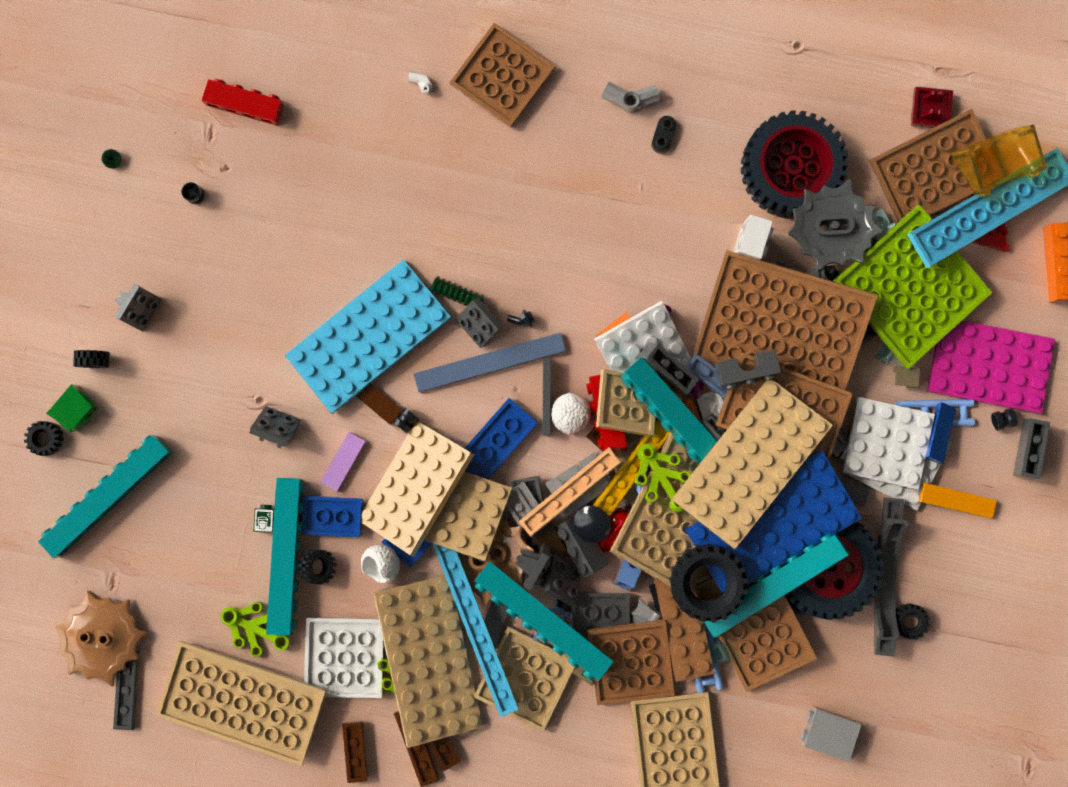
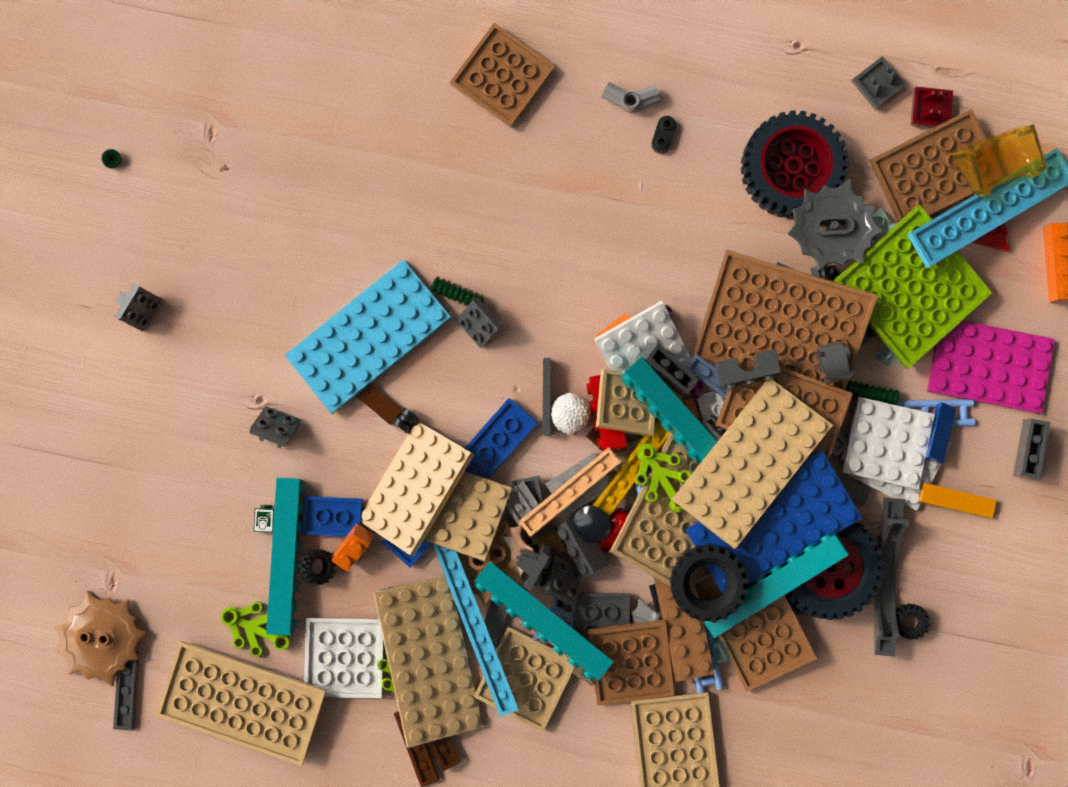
(33, 433): black tyre -> none
(73, 409): green torso -> none
(91, 359): black tyre -> none
(105, 496): teal brick -> none
(189, 191): black wheel -> none
(243, 102): red brick -> none
(343, 461): lavender tile -> none
(352, 547): none -> orange brick
(354, 751): reddish brown plate -> none
(380, 563): white hair -> none
(423, 81): white arm -> none
(489, 362): sand blue tile -> none
(525, 318): black plate -> none
(626, 576): medium blue torso -> none
(753, 237): white brick -> none
(830, 733): light grey brick -> none
(834, 362): none -> dark grey brick
(873, 393): none -> dark green piece
(878, 82): none -> dark grey plate
(907, 377): dark tan panel -> none
(1004, 419): black wheel -> none

